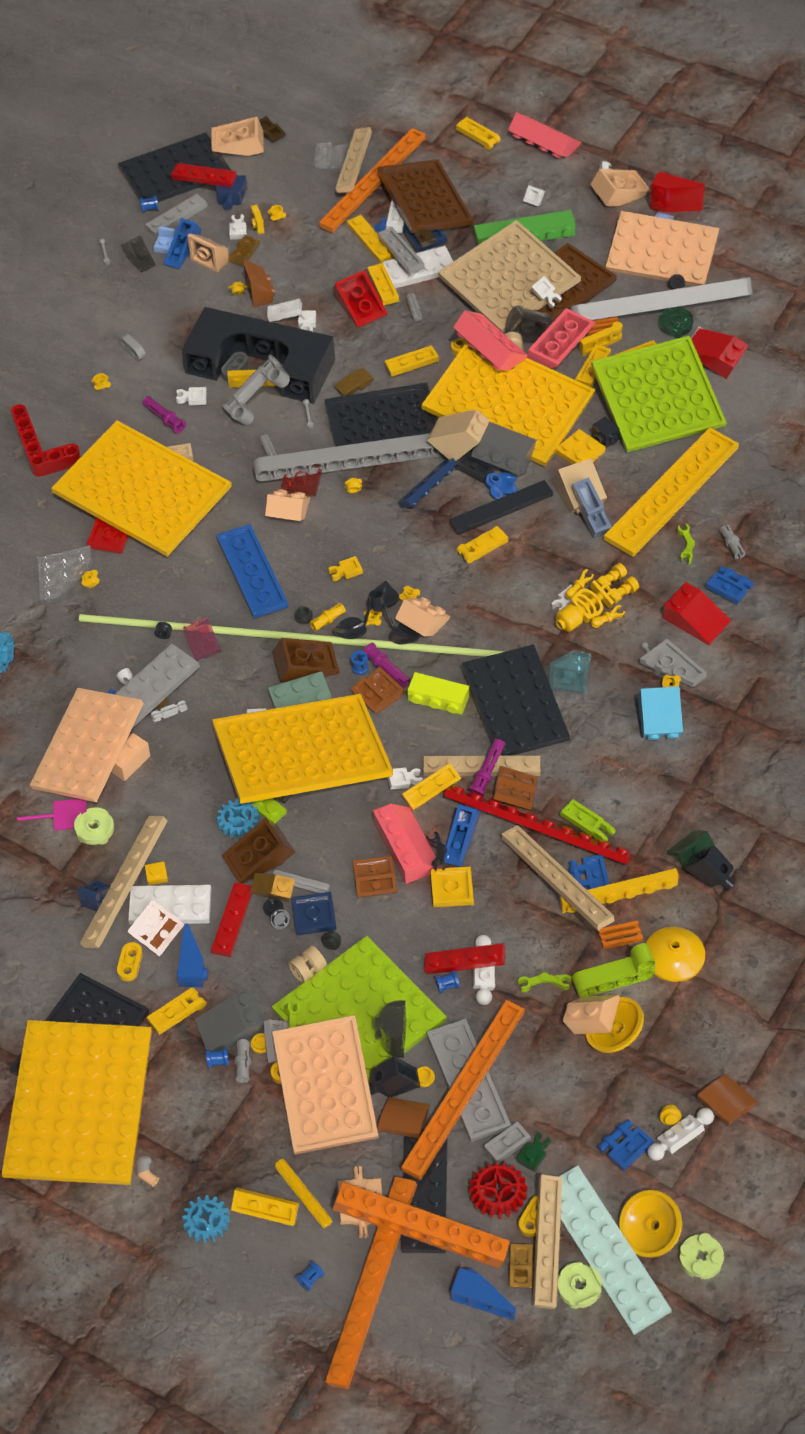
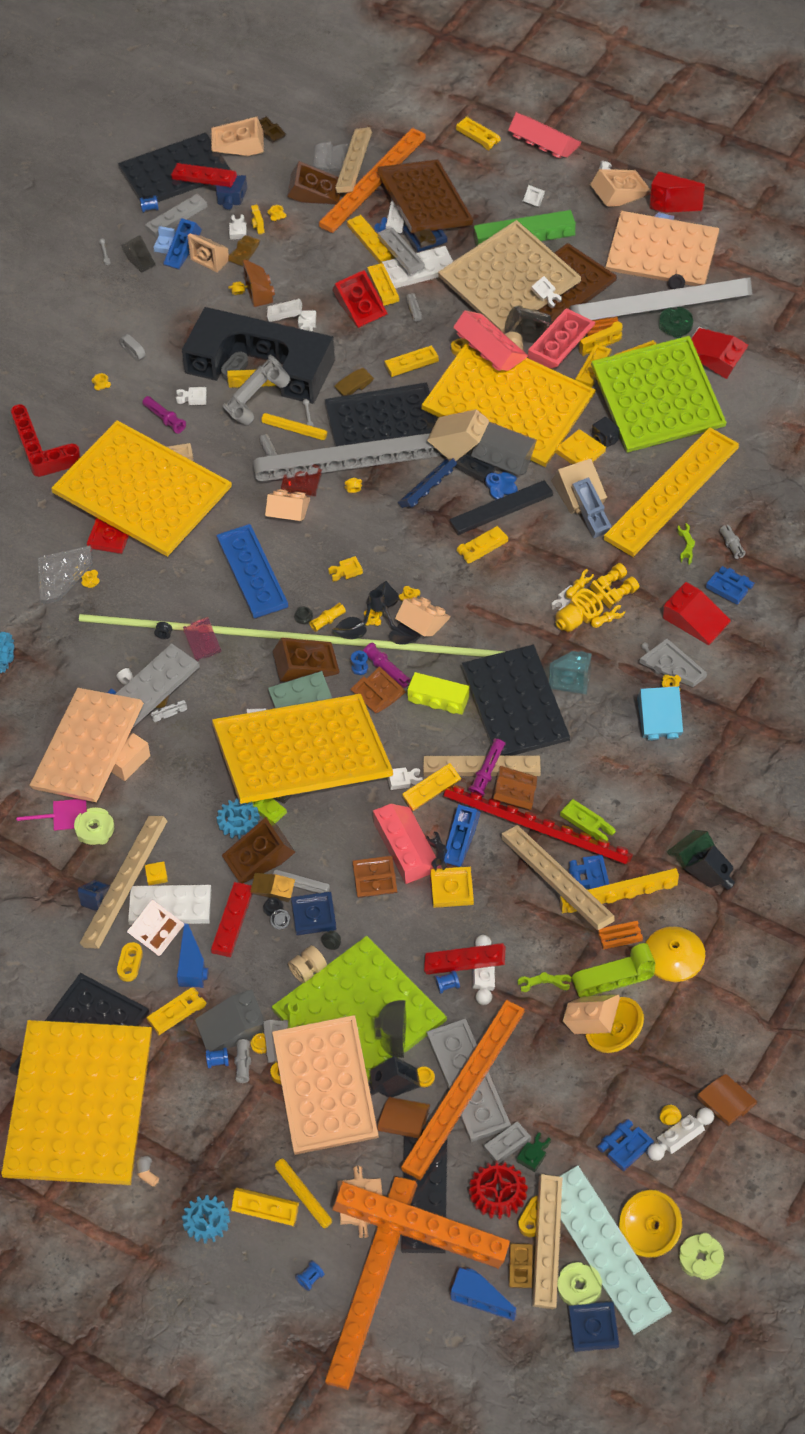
(294, 426): none -> yellow axle
(313, 185): none -> reddish brown slope
(593, 1326): none -> dark blue plate

